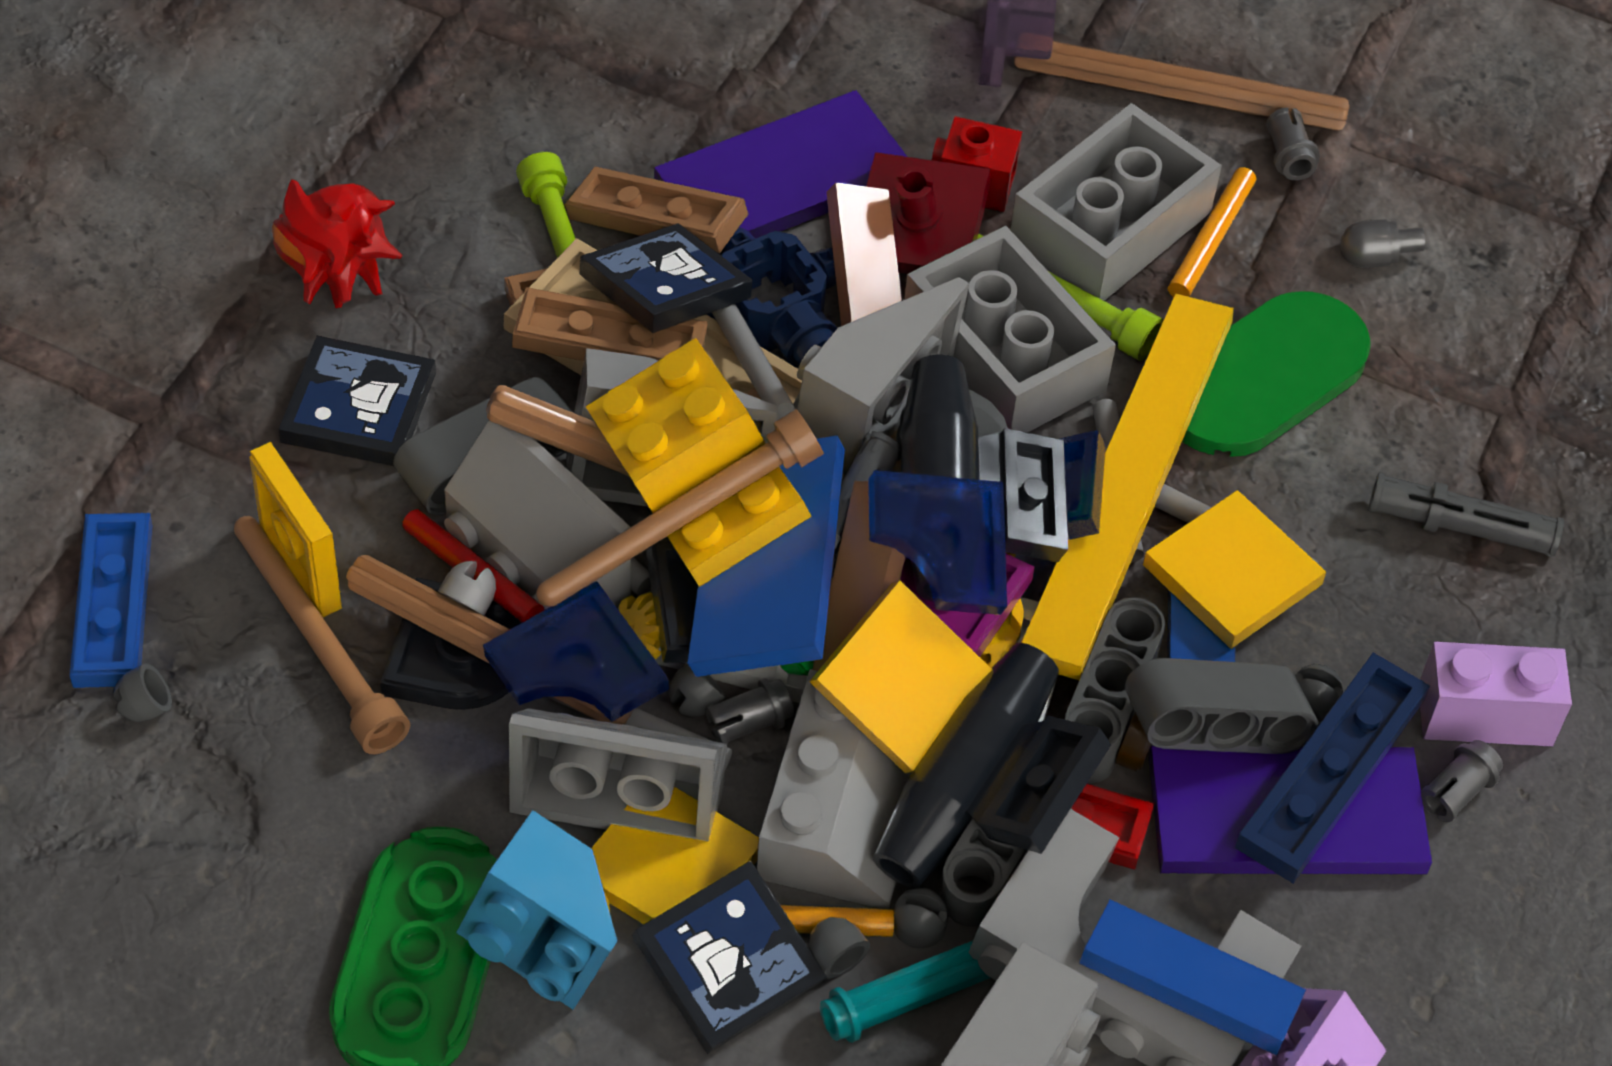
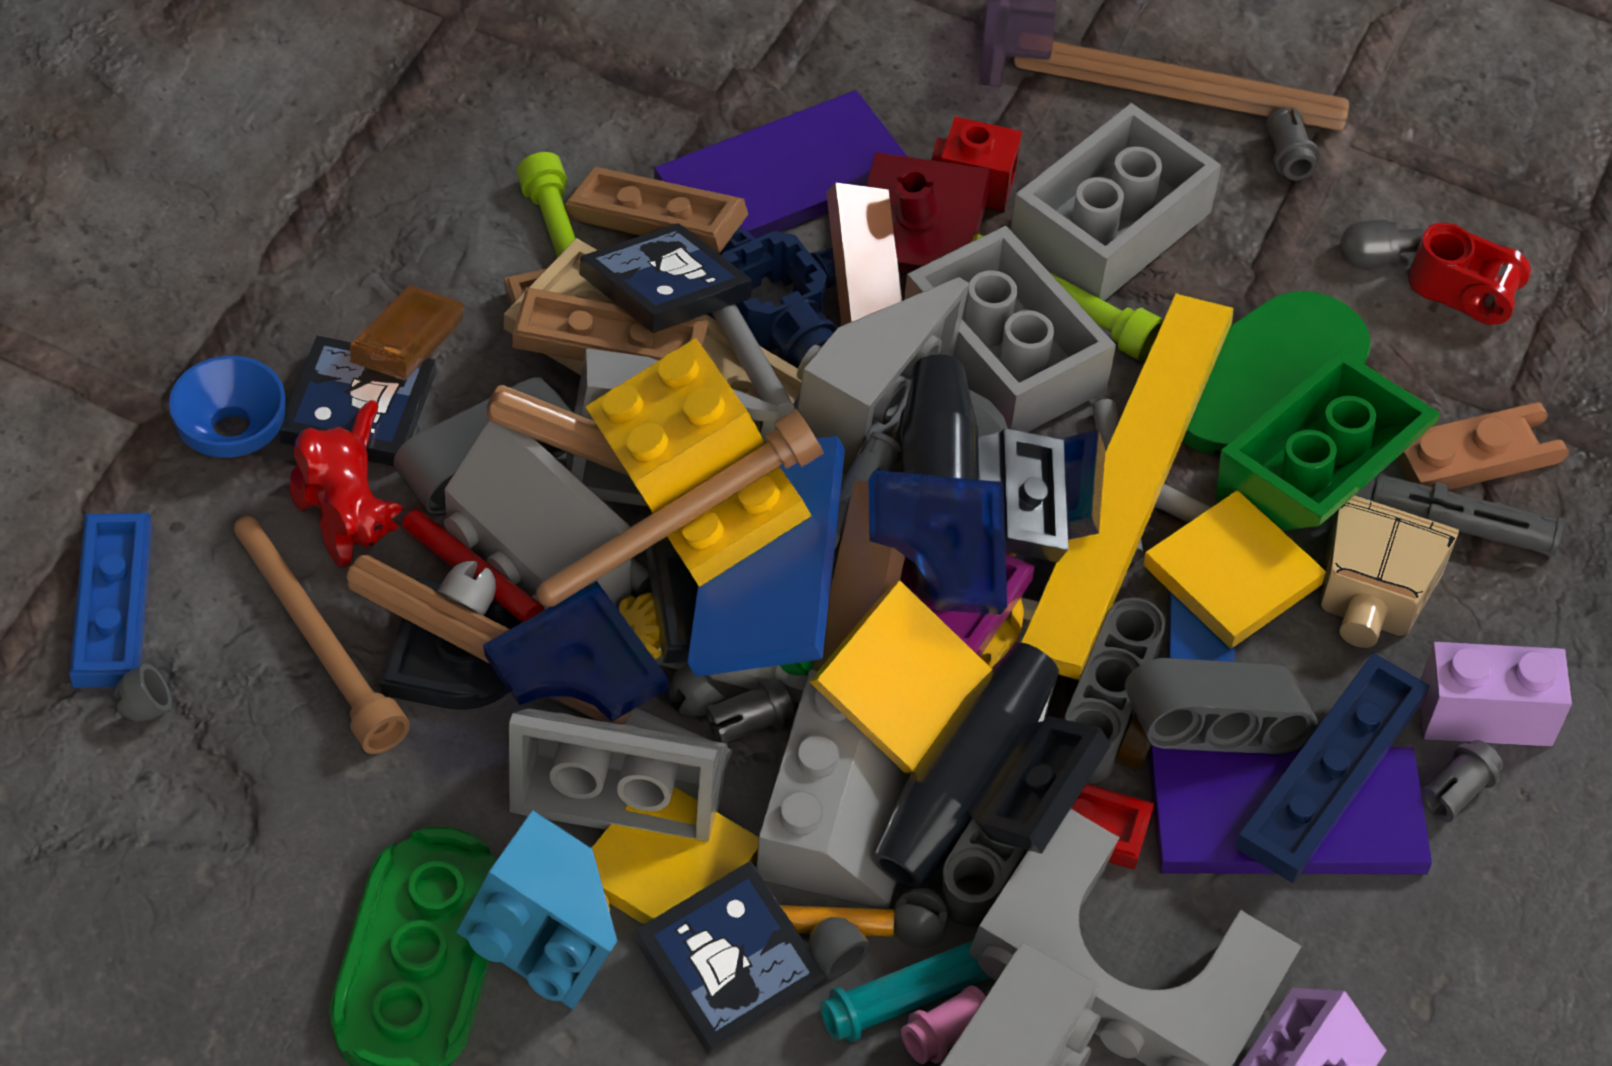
(225, 389): none -> blue piece
(295, 528): yellow tile -> none
(333, 238): red hair -> none
(334, 478): none -> red animal
(406, 332): none -> clear orange tile
(934, 1032): none -> bright pink pin
(1192, 976): blue tile -> none
(1212, 232): light orange bar -> none
(1321, 688): dark grey hinge -> none
(1322, 443): none -> green slope
(1381, 568): none -> tan torso
(1464, 270): none -> red piece
(1481, 449): none -> nougat hinge

